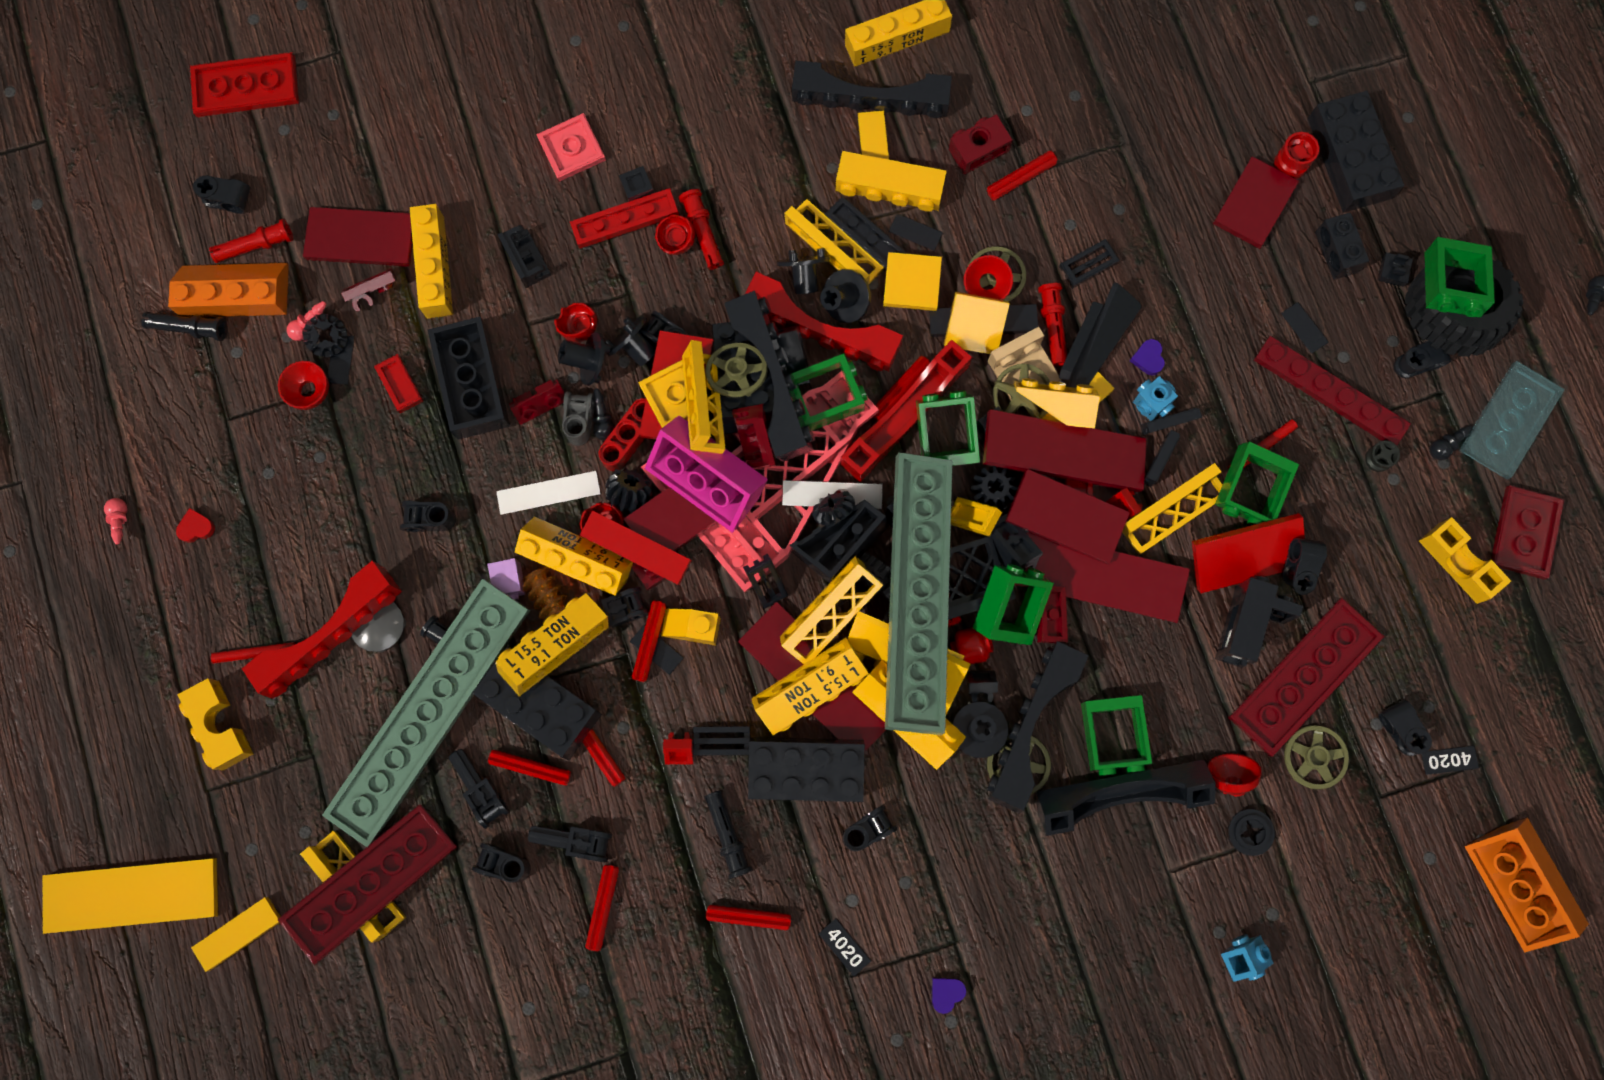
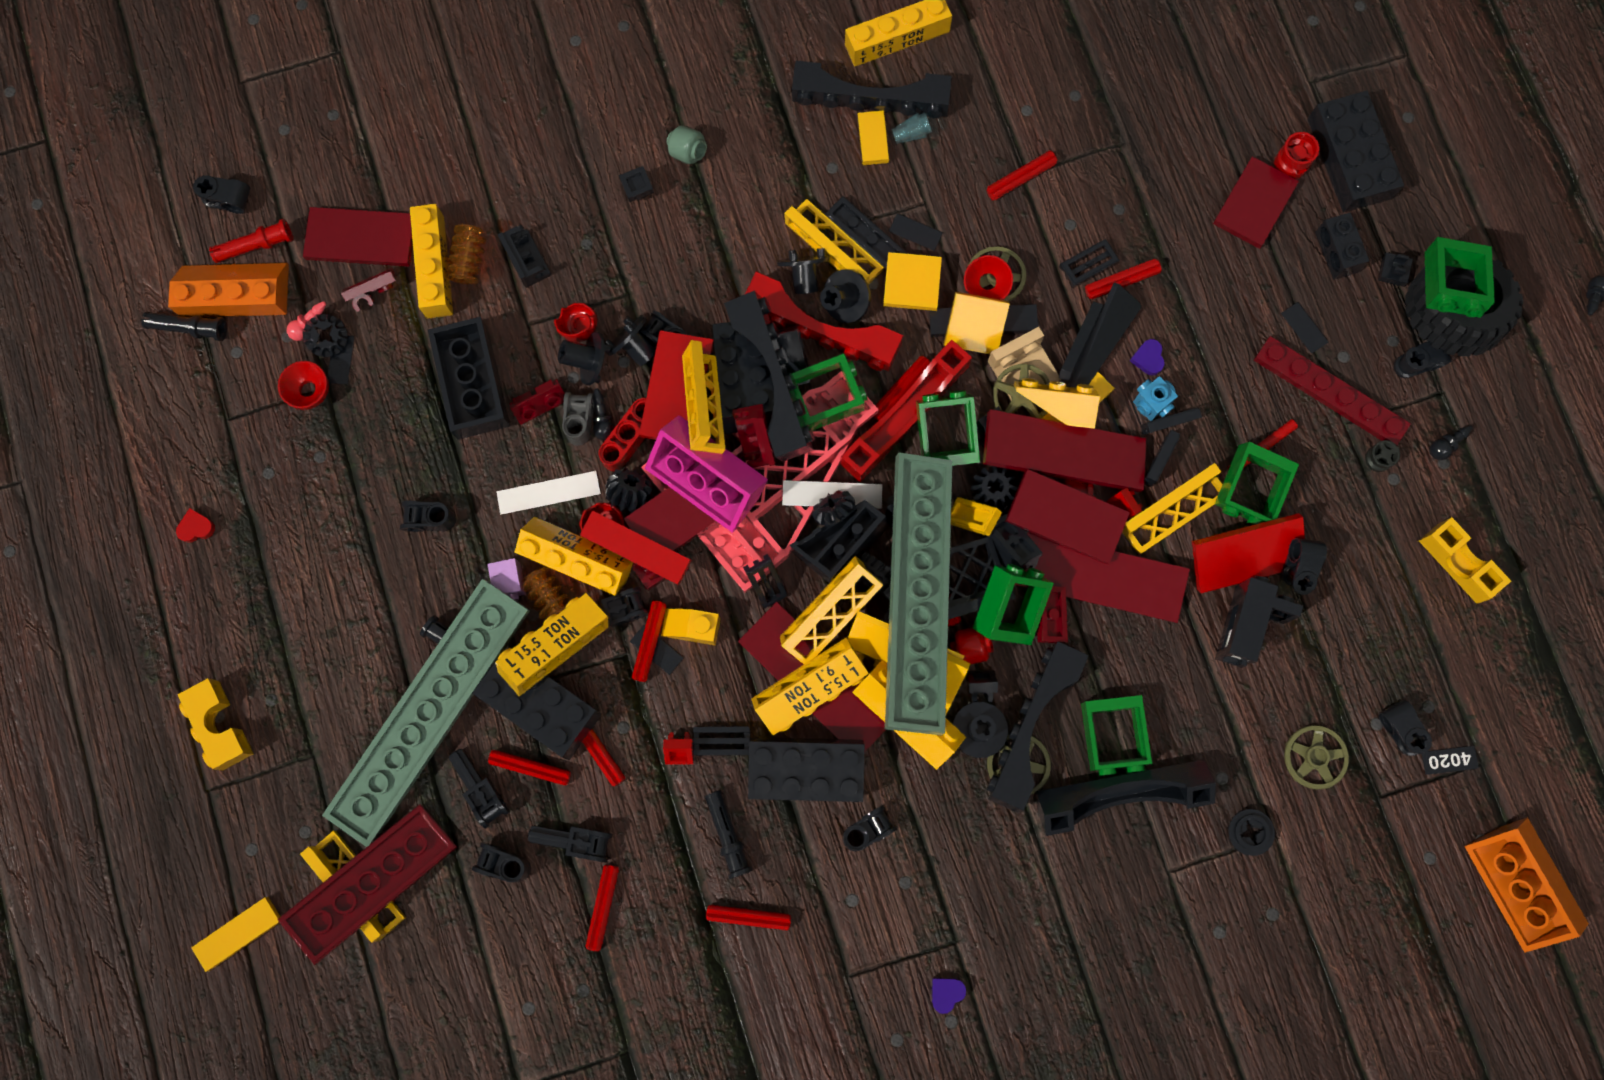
(116, 516): coral bar -> none
(130, 895): yellow tile -> none
(243, 654): red bar -> none
(244, 84): red tile -> none
(366, 595): red arch -> none
(382, 630): dark grey dish -> none
(398, 383): red tile -> none
(464, 254): none -> clear orange piece
(571, 147): coral tile -> none
(623, 218): red plate -> none
(666, 393): yellow tile -> none
(675, 235): red hair -> none
(686, 144): none -> sand green head
(699, 218): red pin -> none
(736, 369): olive wheel -> none
(844, 947): black sticker -> none
(890, 181): yellow brick -> none
(912, 129): none -> clear light blue cone
(972, 156): dark red brick -> none
(1053, 312): red pin -> none
(1123, 278): none -> red axle
(1235, 769): red piece -> none
(1247, 958): dark azure brick -> none
(1306, 677): dark red tile -> none
(1512, 420): clear light blue tile -> none
(1527, 532): dark red tile -> none

